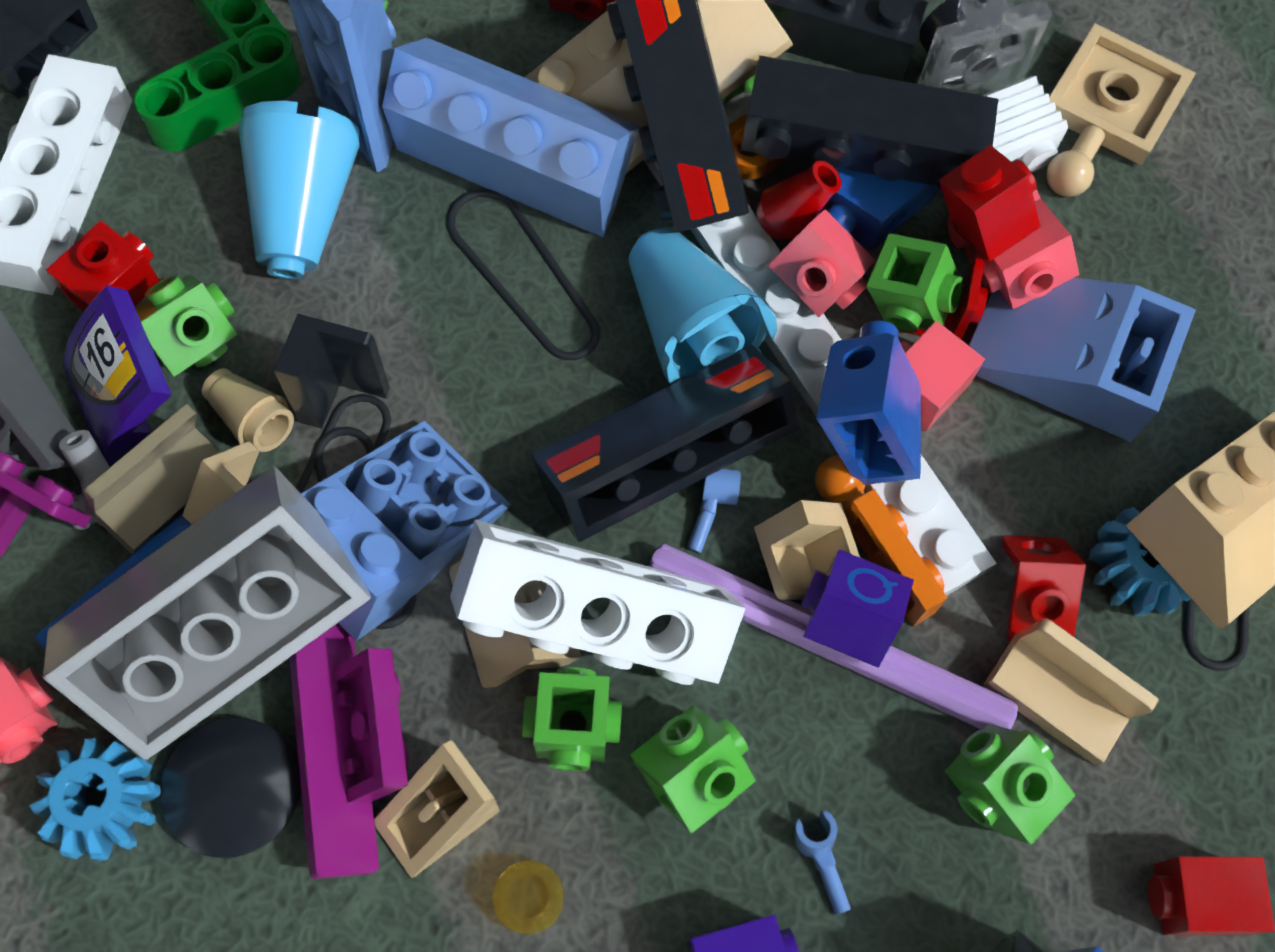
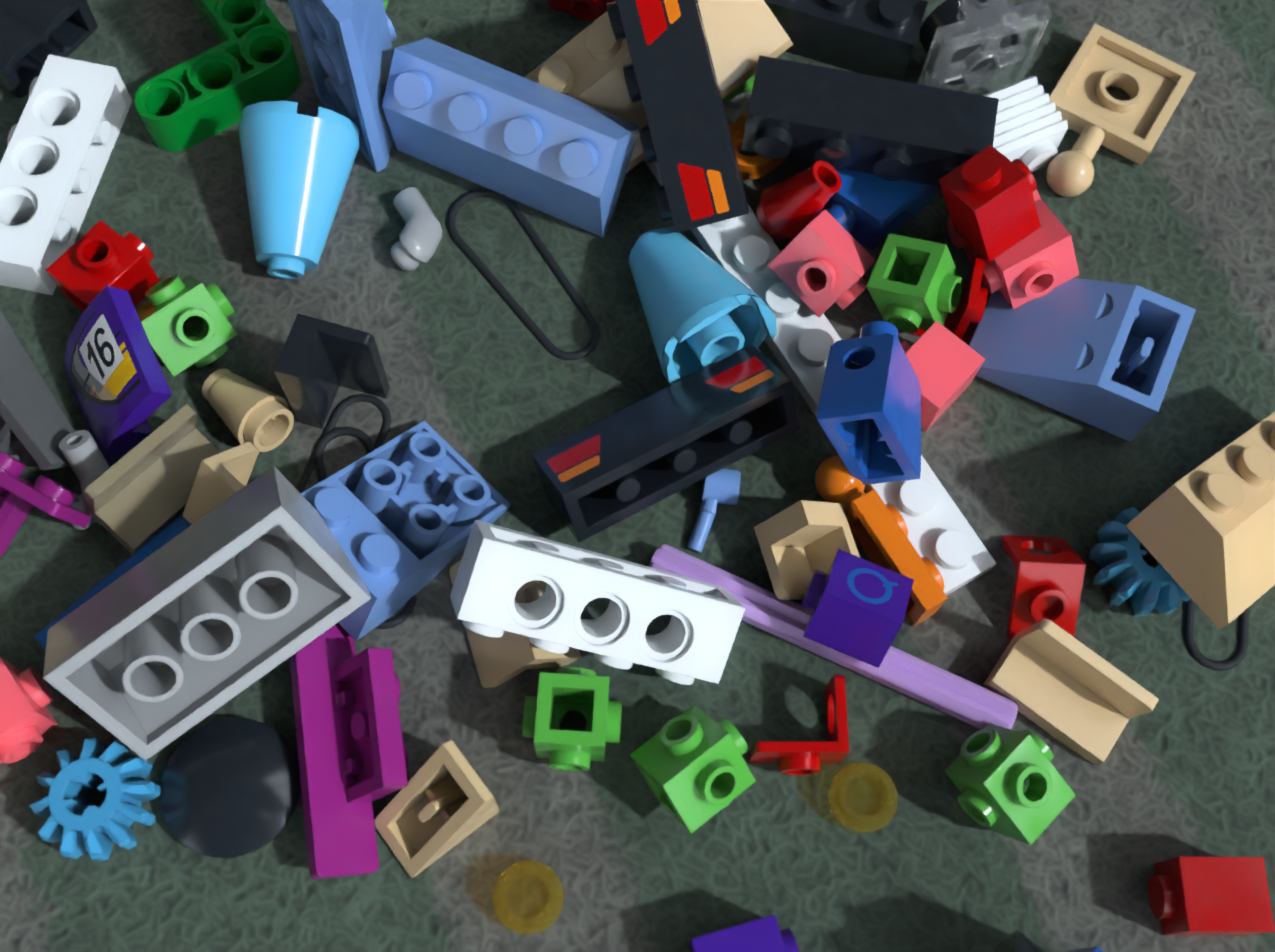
(421, 232): none -> light grey arm
(805, 757): none -> red bracket
(824, 860): medium blue hand -> none
(862, 797): none -> clear yellow plate

